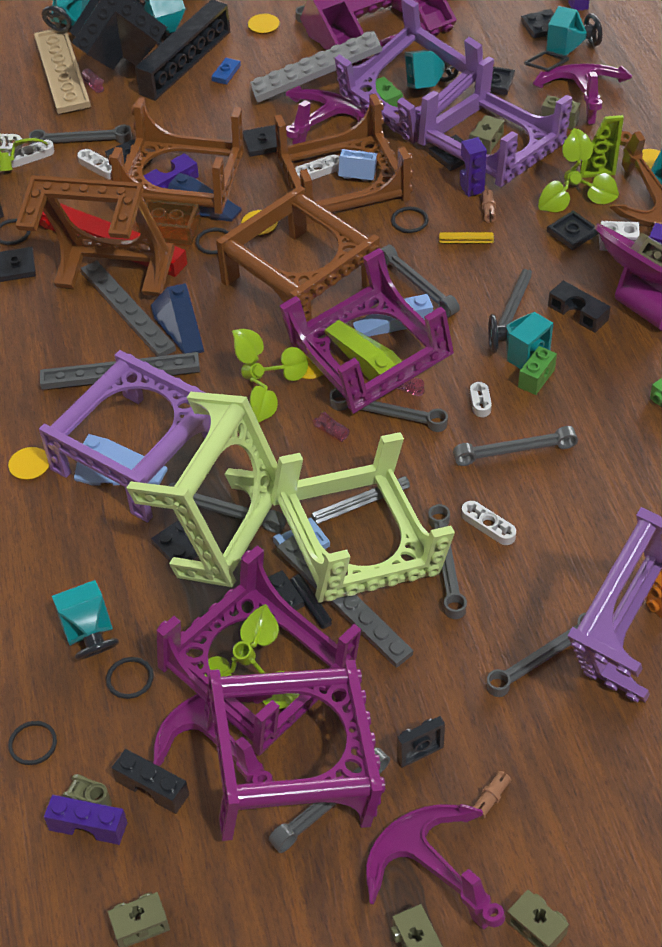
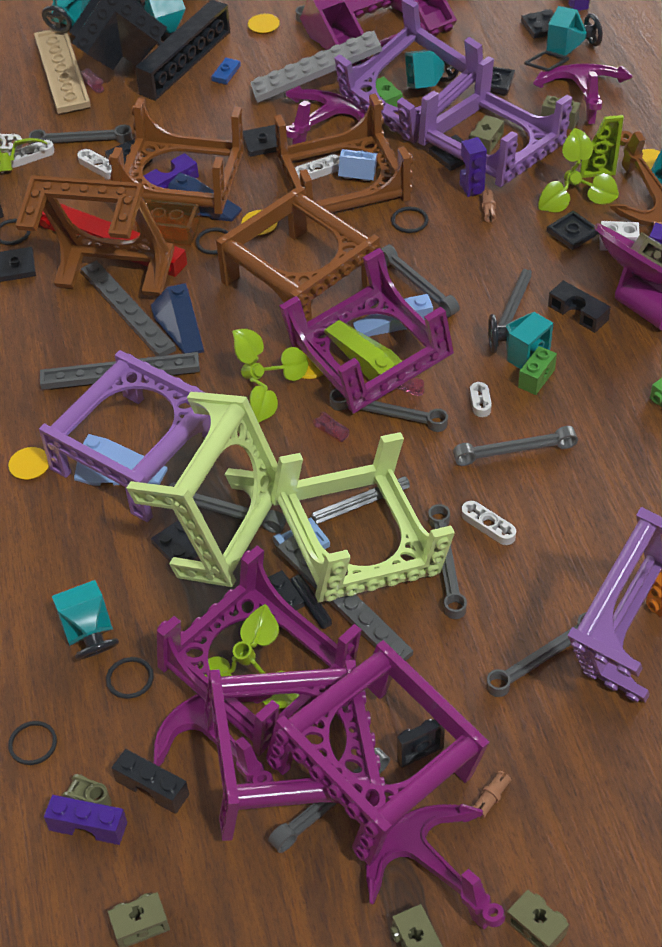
(376, 821): none -> magenta arch
(466, 237): yellow axle -> none

